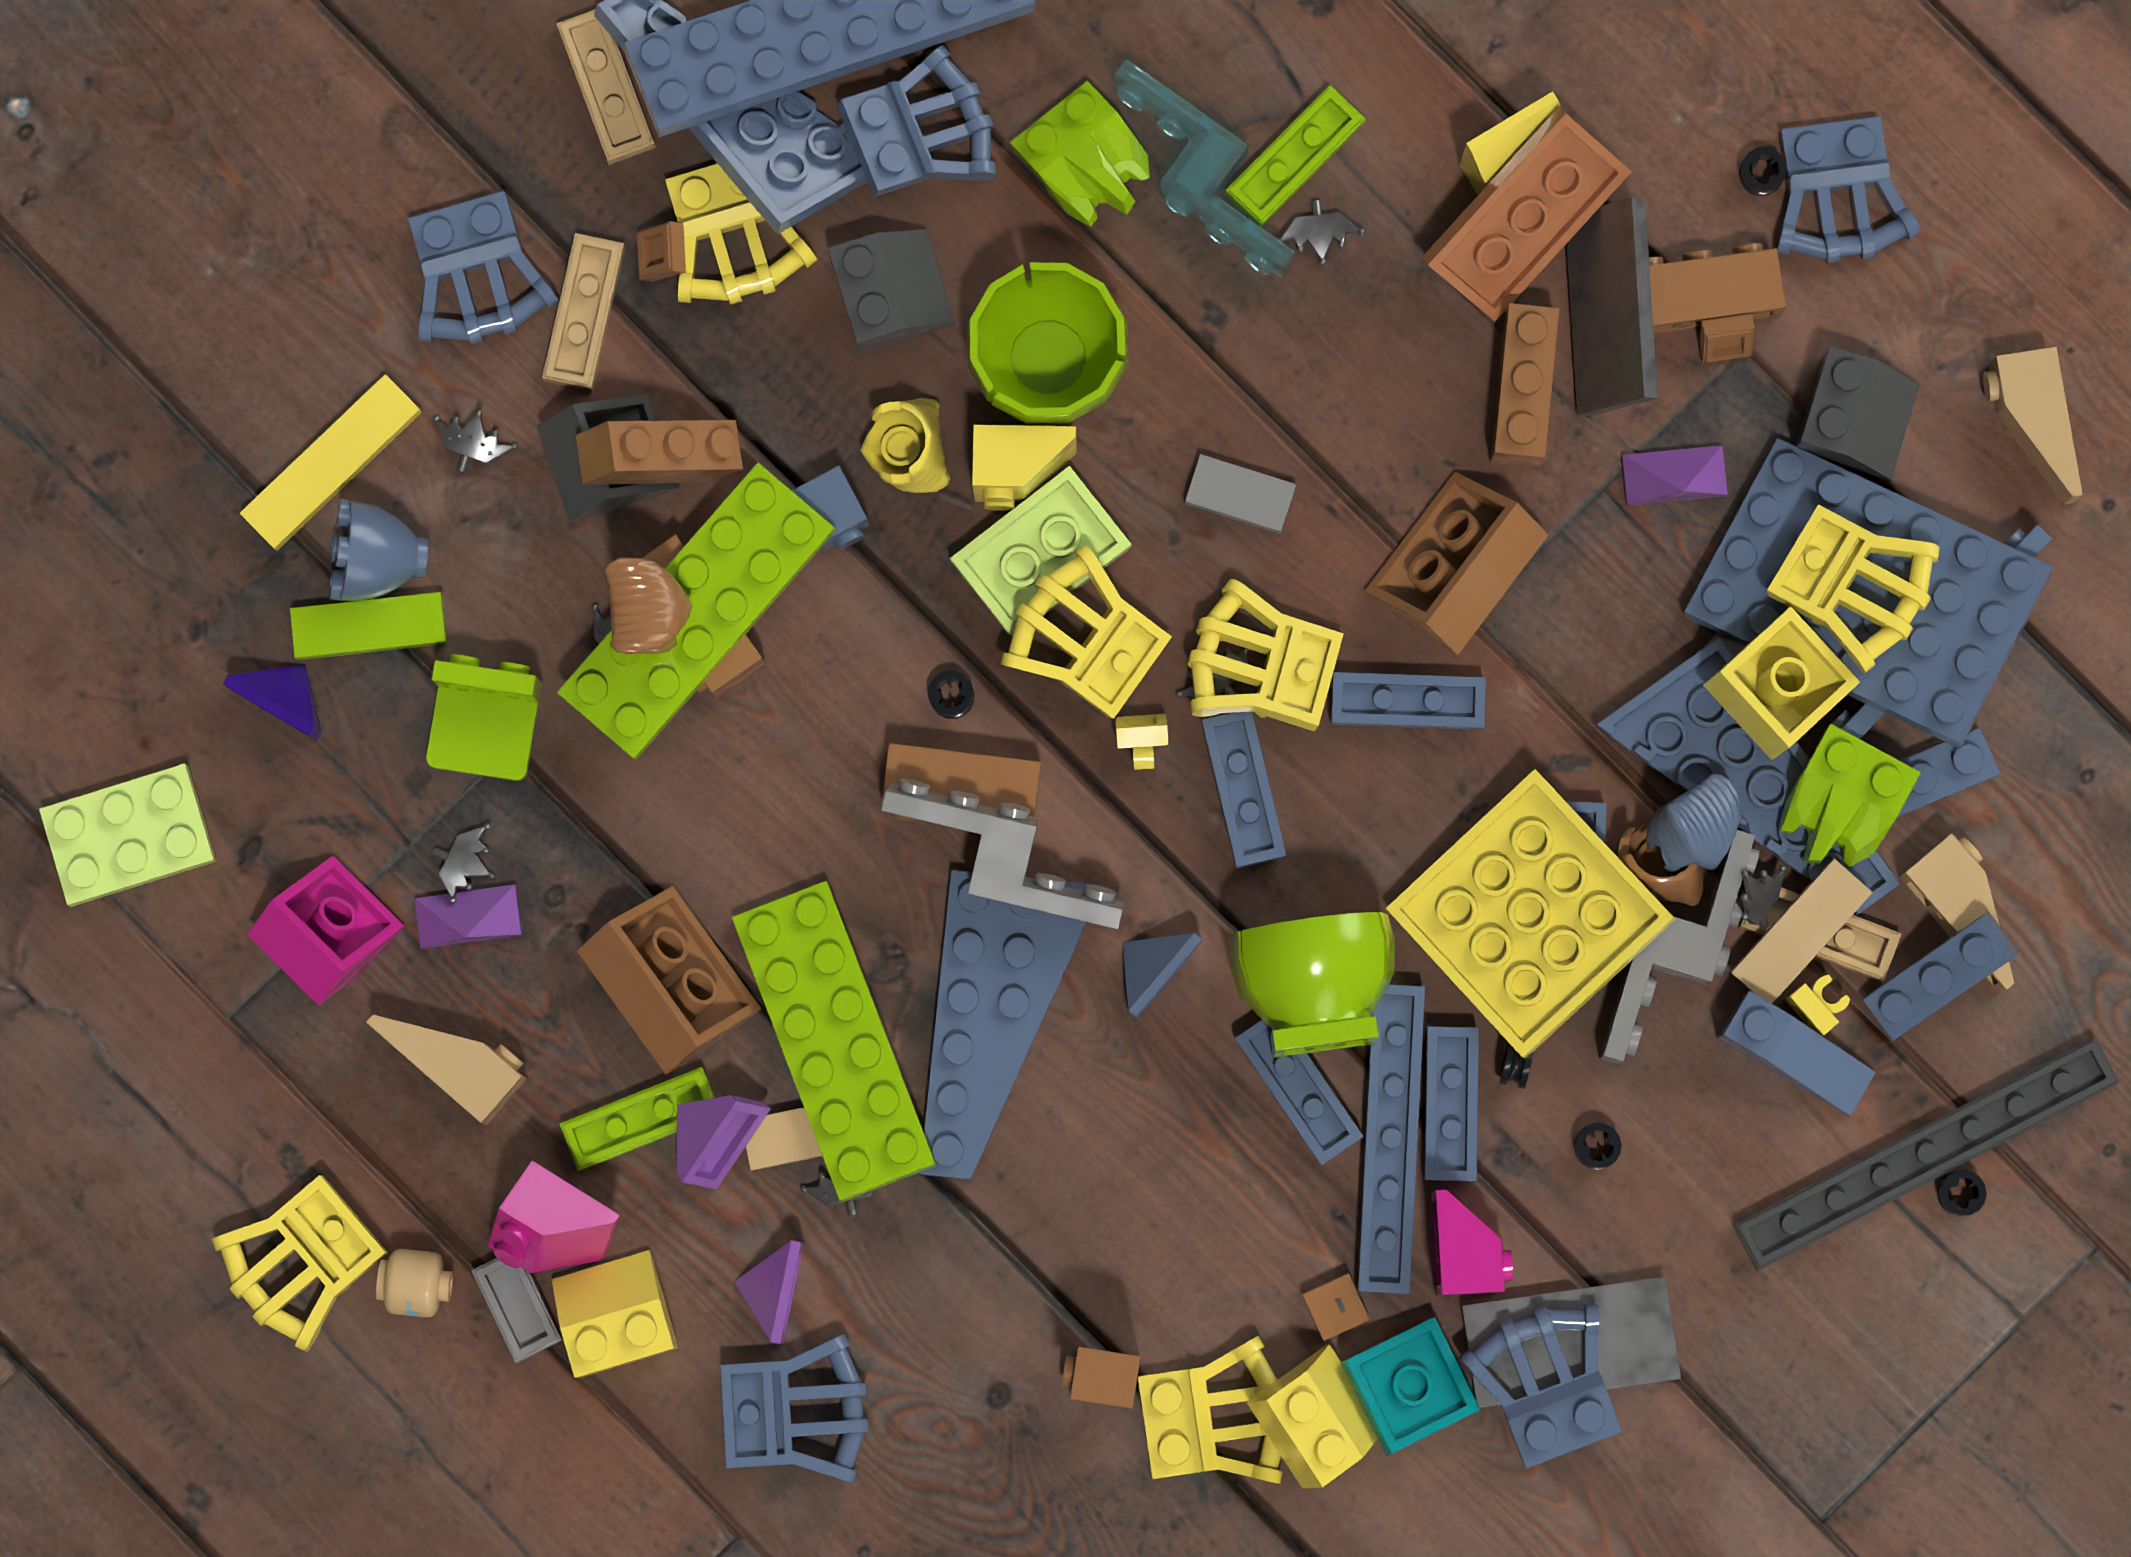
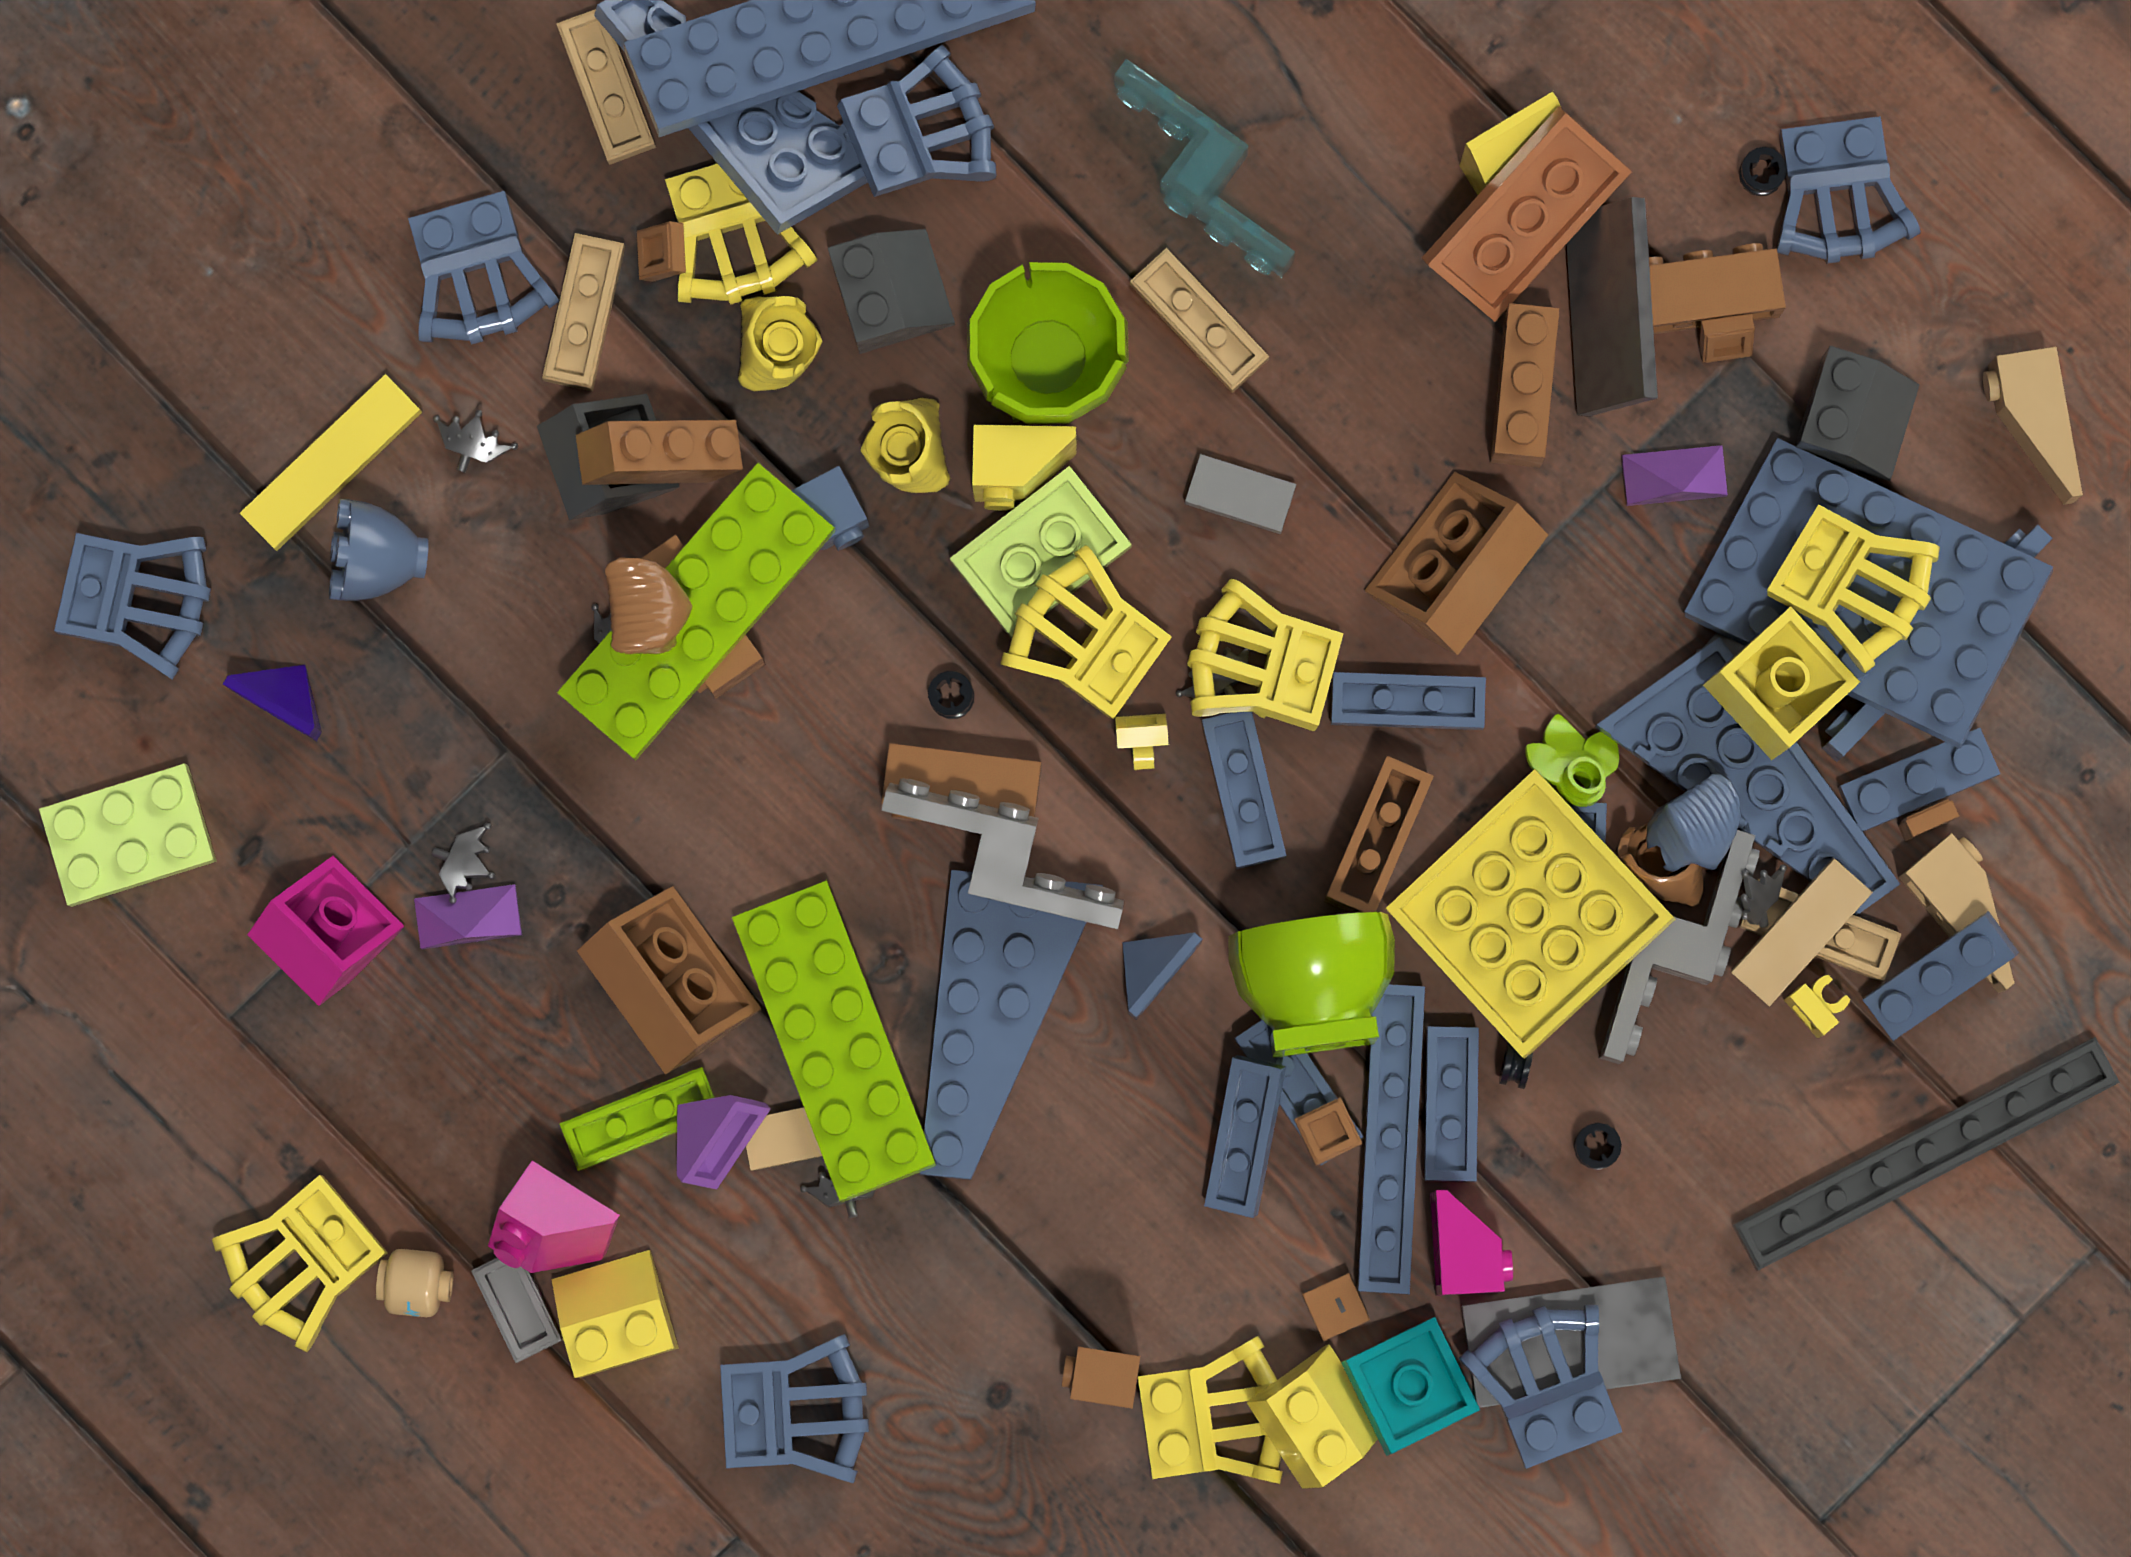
(102, 589): none -> sand blue plate
(368, 626): lime tile -> none
(464, 1068): tan slope -> none
(483, 718): lime bracket -> none
(771, 1289): medium lavender slope -> none
(775, 342): none -> light yellow hair
(1084, 154): lime plate -> none
(1199, 320): none -> tan tile
(1245, 1136): none -> sand blue plate
(1295, 156): lime tile -> none
(1320, 231): flat silver piece -> none
(1328, 1131): none -> medium nougat tile
(1379, 837): none -> medium nougat brick
(1570, 757): none -> lime plate
(1796, 1052): sand blue slope -> none
(1846, 797): lime plate -> none
(1928, 819): none -> medium nougat tile
(1952, 1180): black bush -> none

